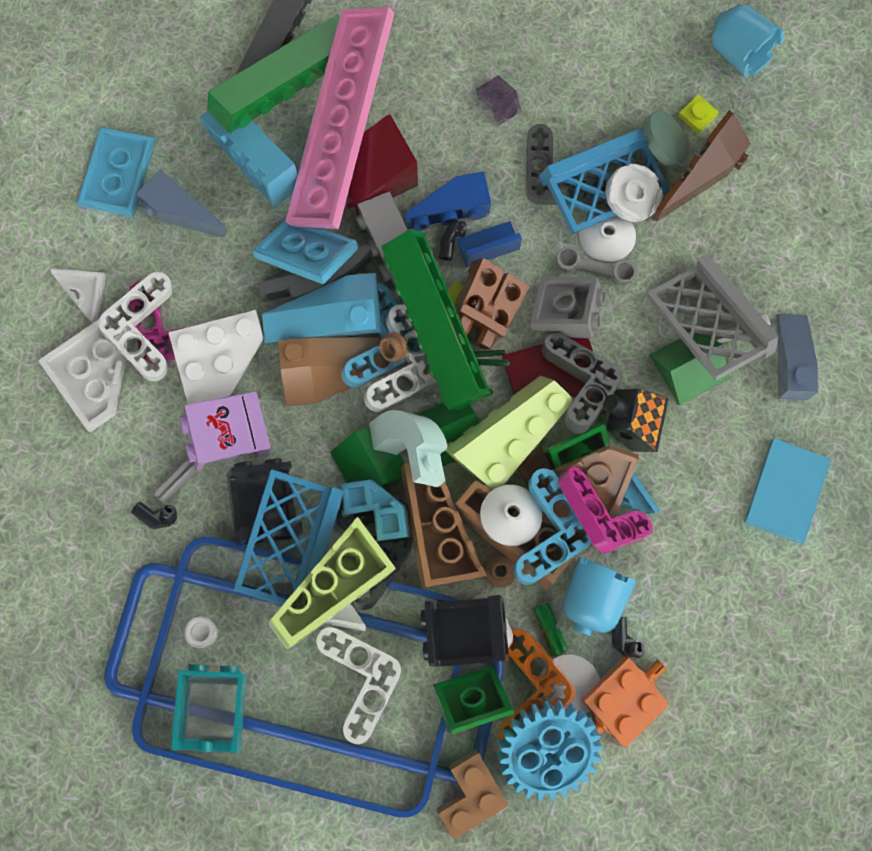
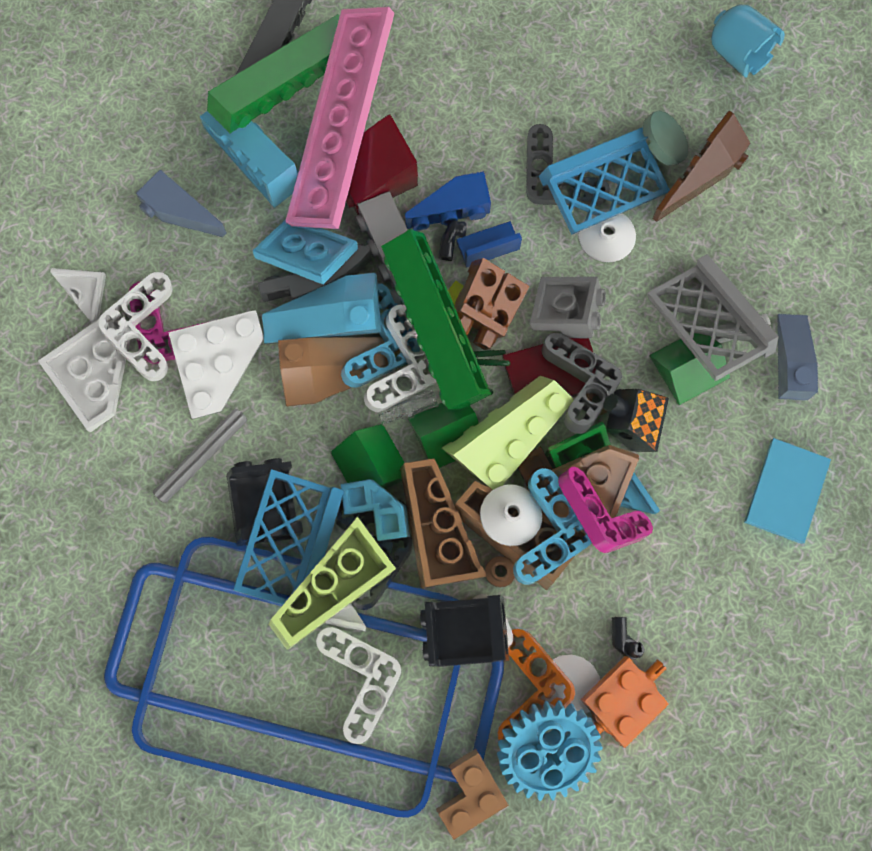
(116, 171): medium azure tile -> none
(155, 519): black arm -> none
(201, 632): white tile -> none
(209, 709): window -> none
(224, 429): lavender panel -> none
(393, 347): medium nougat plate -> none
(419, 435): light aqua arch -> none
(472, 700): green slope -> none
(500, 98): clear purple bracket -> none
(548, 623): green piece -> none
(596, 597): medium azure cylinder -> none
(622, 273): light grey bar -> none
(633, 192): white tile -> none
(698, 114): neon yellow plate -> none

